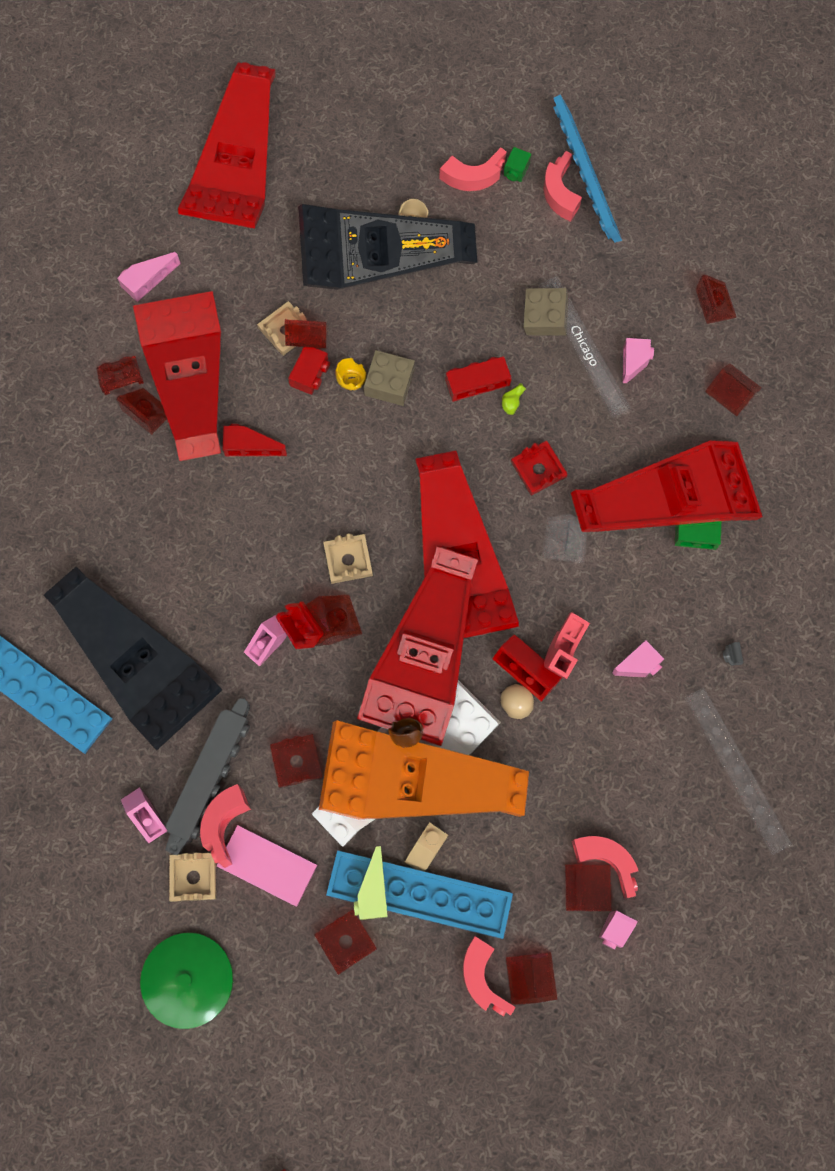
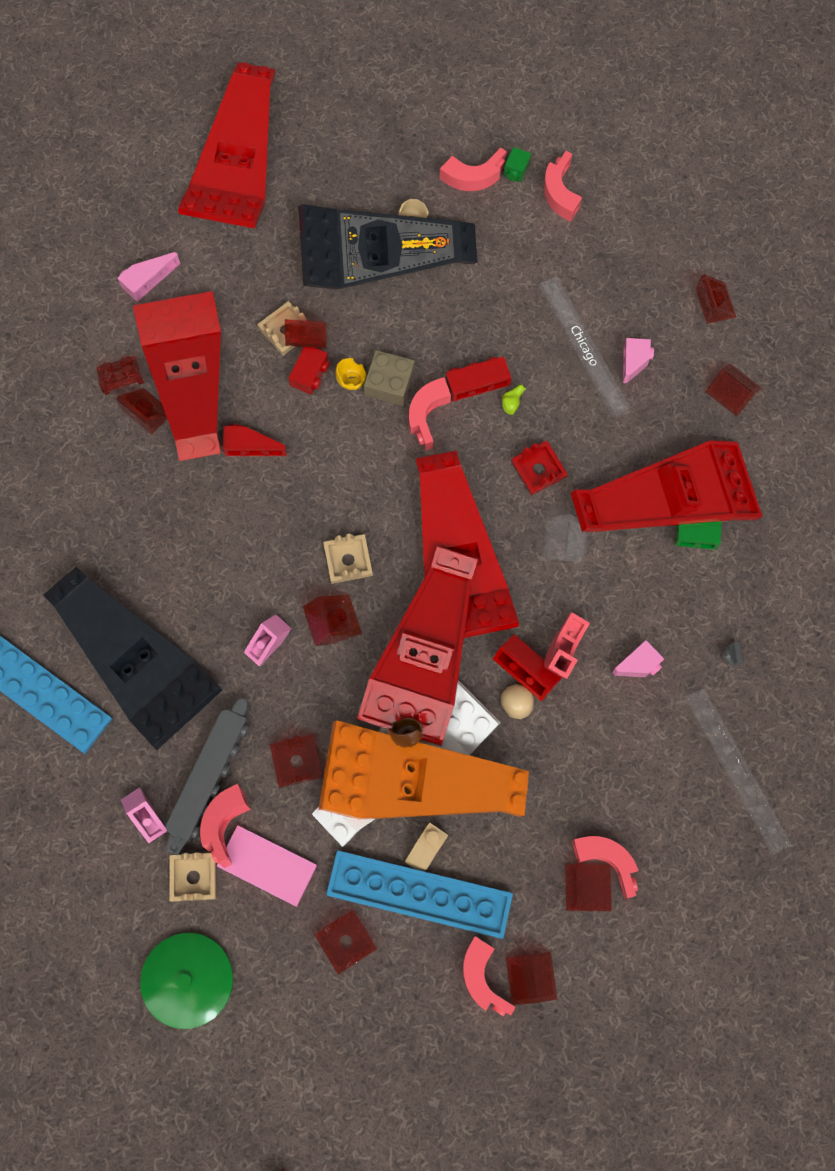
(300, 625): red hinge -> none
(372, 896): yellowish green slope -> none
(426, 399): none -> coral arch
(546, 311): dark tan brick -> none
(586, 170): dark azure plate -> none
(617, 929): bright pink slope -> none

